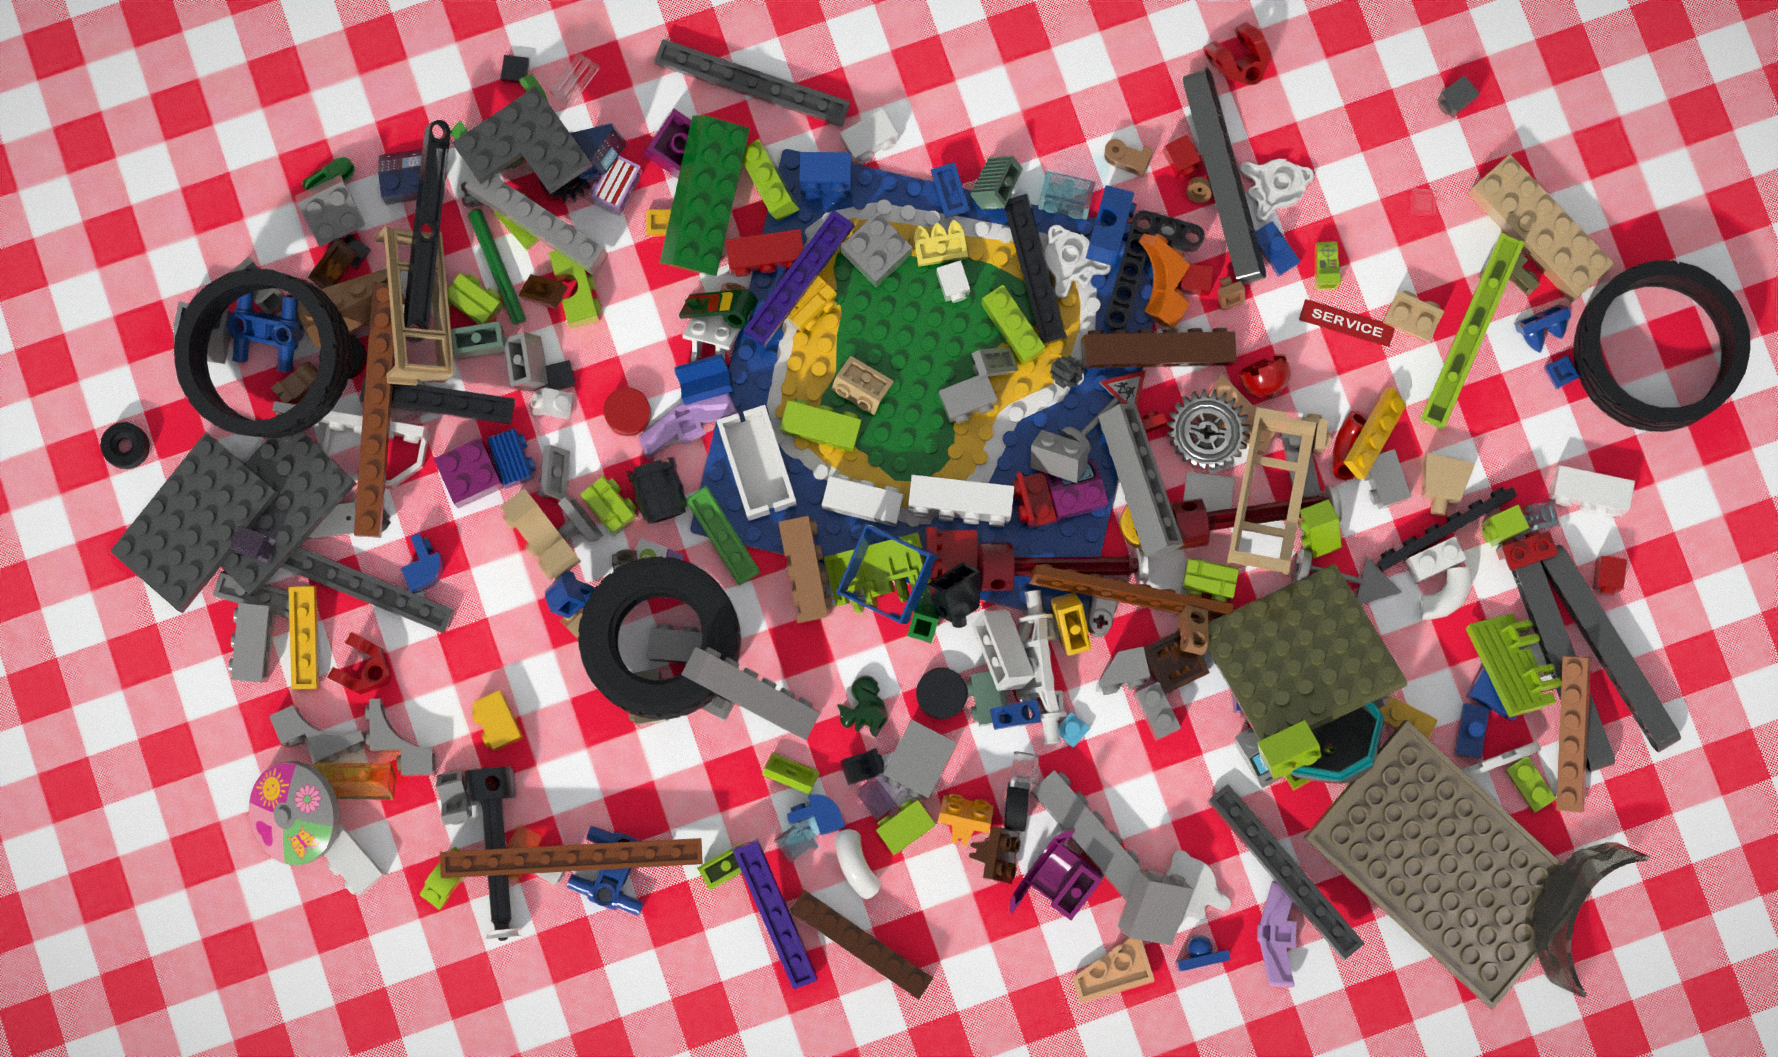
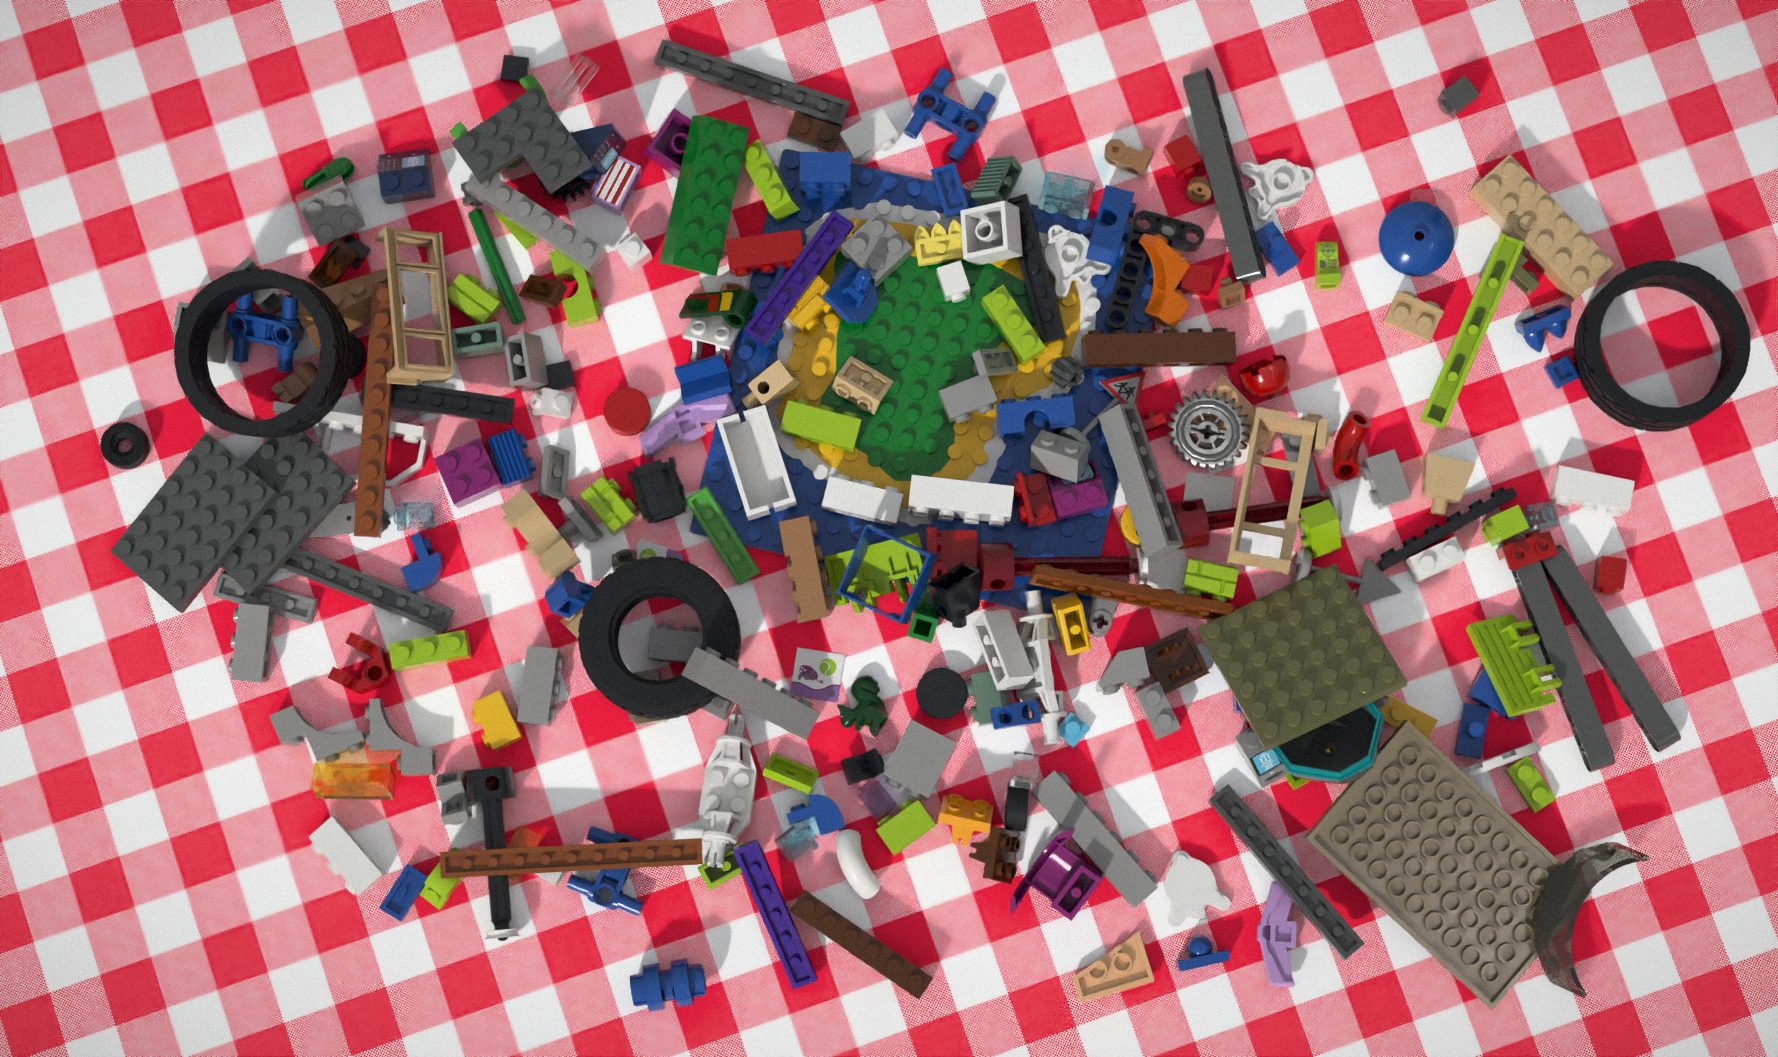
(252, 544): clear purple brick -> none
(294, 813): dish -> none
(303, 637): yellow plate -> none
(404, 893): none -> blue plate
(414, 515): none -> clear light blue bracket
(427, 212): black beam -> none
(430, 650): none -> lime brick
(540, 686): none -> light grey brick
(633, 252): none -> white brick
(657, 221): yellow tile -> none
(657, 985): none -> blue piece
(727, 791): none -> white plate
(780, 380): none -> tan torso
(814, 132): none -> reddish brown plate
(817, 674): none -> sticker
(852, 294): none -> blue piece
(949, 115): none -> blue piece
(991, 233): none -> white brick
(1056, 410): none -> blue arch
(1155, 907): light grey brick -> none
(1193, 632): medium nougat leg -> none
(1234, 70): red piece -> none
(1289, 750): lime brick -> none
(1346, 323): red sticker -> none
(1375, 433): yellow plate -> none
(1402, 249): none -> blue dish
(1450, 597): white cylinder -> none
(1573, 733): nougat plate -> none

